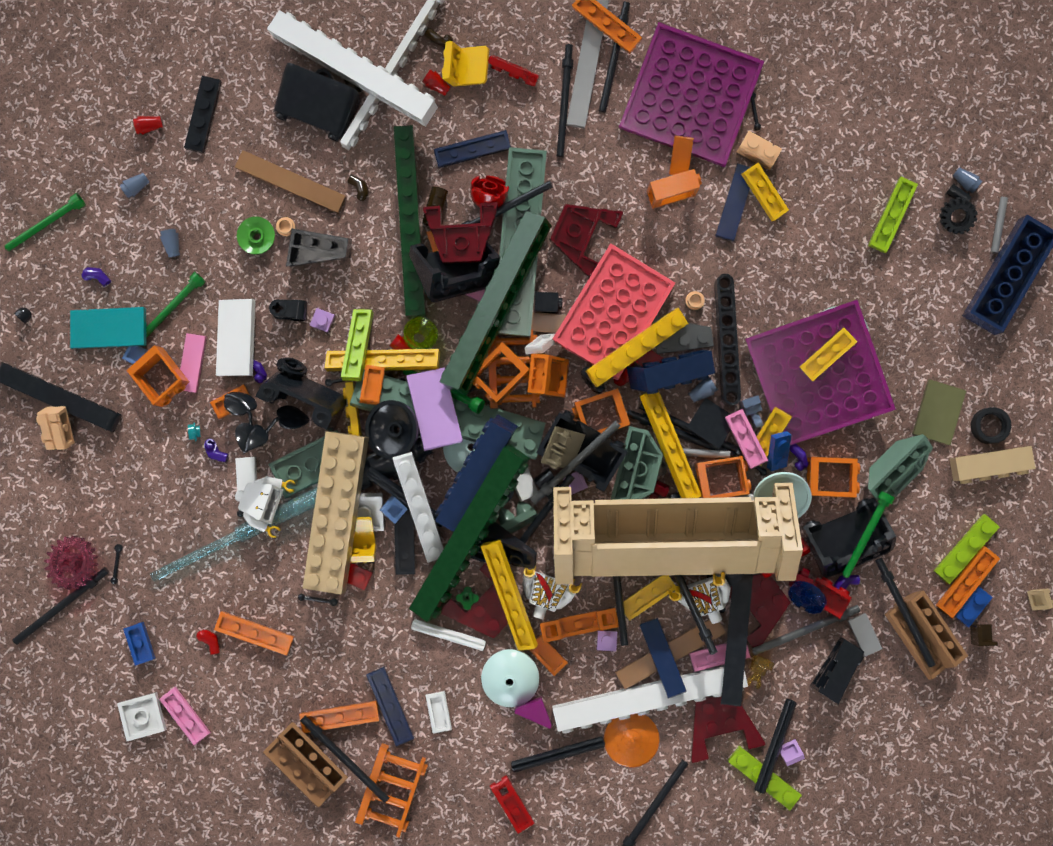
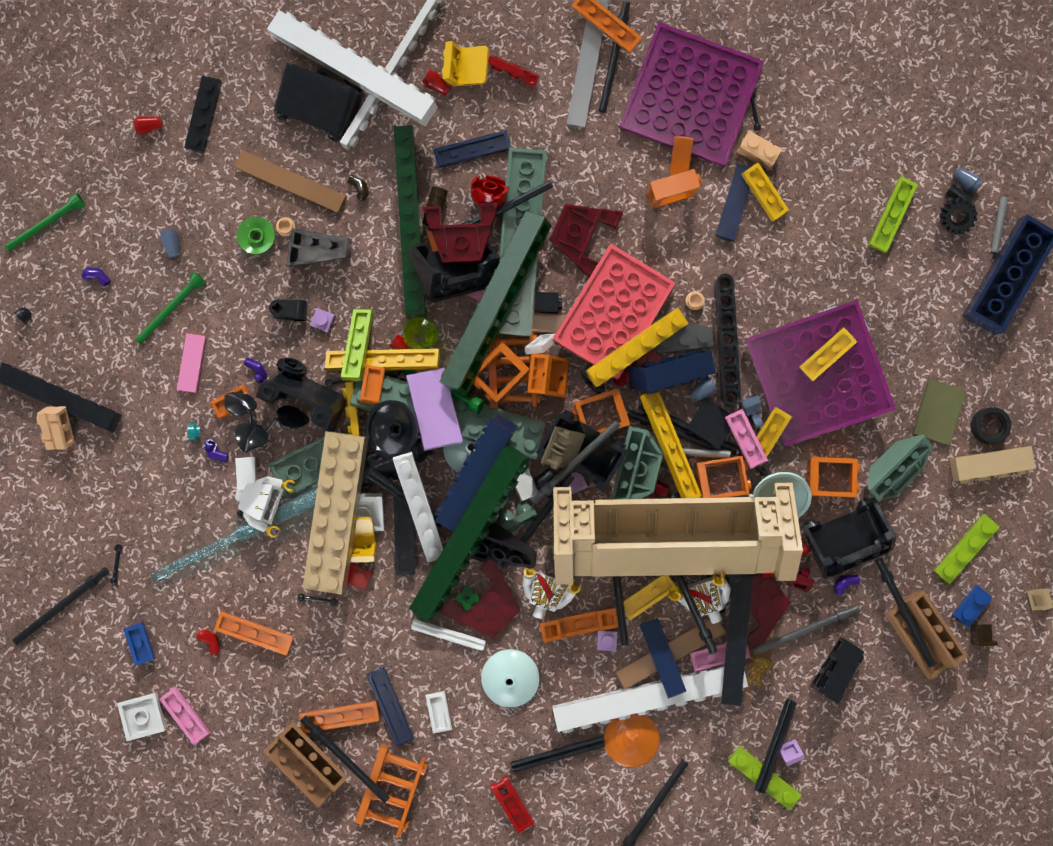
(78, 564): clear pink gear -> none
(108, 328): teal tile -> none
(134, 185): sand blue cone -> none
(134, 353): medium blue tile -> none
(145, 363): orange window -> none
(235, 337): white tile -> none
(393, 509): medium blue plate -> none
(436, 38): dark brown arm -> none
(509, 595): yellow plate -> none
(535, 711): magenta slope -> none
(548, 656): orange tile -> none
(567, 64): black bar -> none
(715, 719): dark red wing -> none
(779, 451): blue plate -> none
(801, 457): dark purple arm -> none
(807, 596): clear blue tile -> none
(837, 599): red bracket -> none
(864, 634): light grey tile -> none
(884, 501): green piece -> none
(967, 582): orange plate -> none

